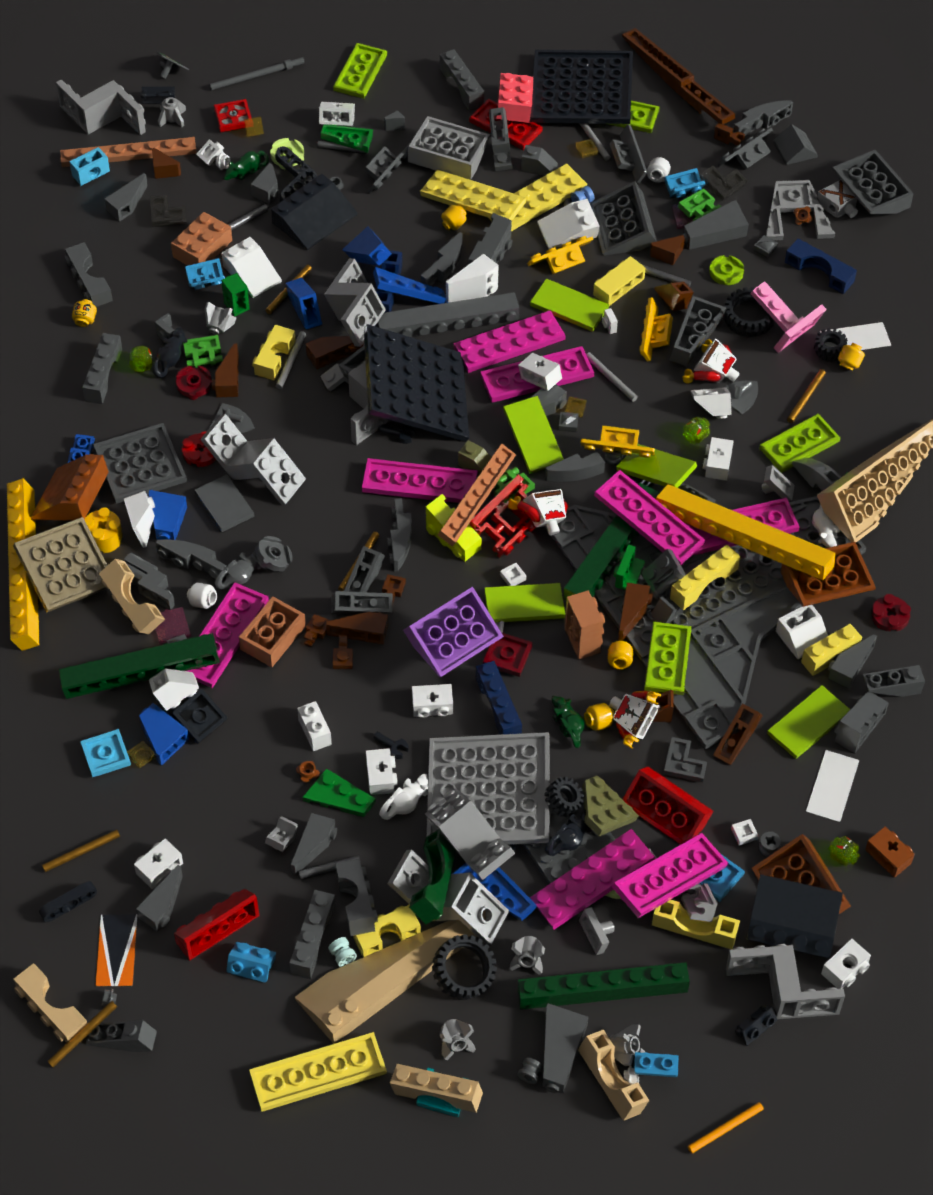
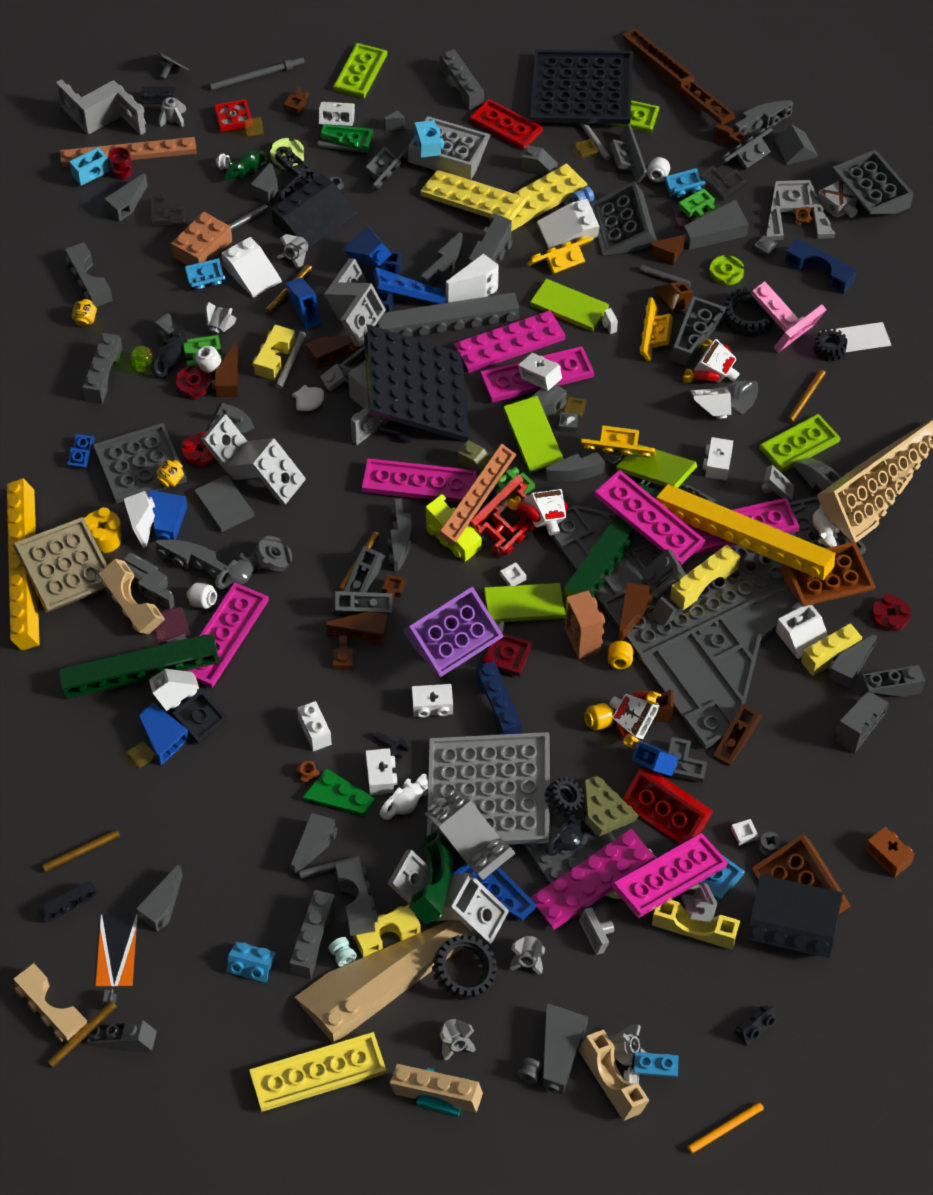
(72, 489): dark orange slope -> none
(105, 753): medium azure plate -> none
(120, 163): none -> dark red wheel
(158, 863): white brick -> none
(165, 165): reddish brown slope -> none
(169, 473): none -> yellow head
(208, 359): none -> white head
(210, 152): white bracket -> none
(217, 923): red slope -> none
(235, 294): green brick -> none
(272, 631): nougat brick -> none
(282, 835): light grey bracket -> none
(294, 248): none -> light grey brick
(296, 102): none -> reddish brown plate
(308, 398): none -> white animal
(314, 629): reddish brown plate -> none
(428, 138): none -> medium azure brick
(453, 217): yellow head -> none
(500, 140): dark grey plate -> none
(515, 96): coral brick -> none
(571, 721): dark green animal -> none
(603, 985): dark green brick -> none
(607, 373): light grey bar -> none
(619, 281): light yellow brick -> none
(629, 569): green bracket -> none
(655, 758): none -> blue brick
(668, 658): lime tile -> none
(696, 430): clear neon green head -> none
(784, 981): light grey bracket -> none
(808, 722): lime tile -> none
(832, 785): white sticker -> none
(844, 851): clear neon green head -> none
(849, 954): white brick -> none
(851, 356): yellow head -> none

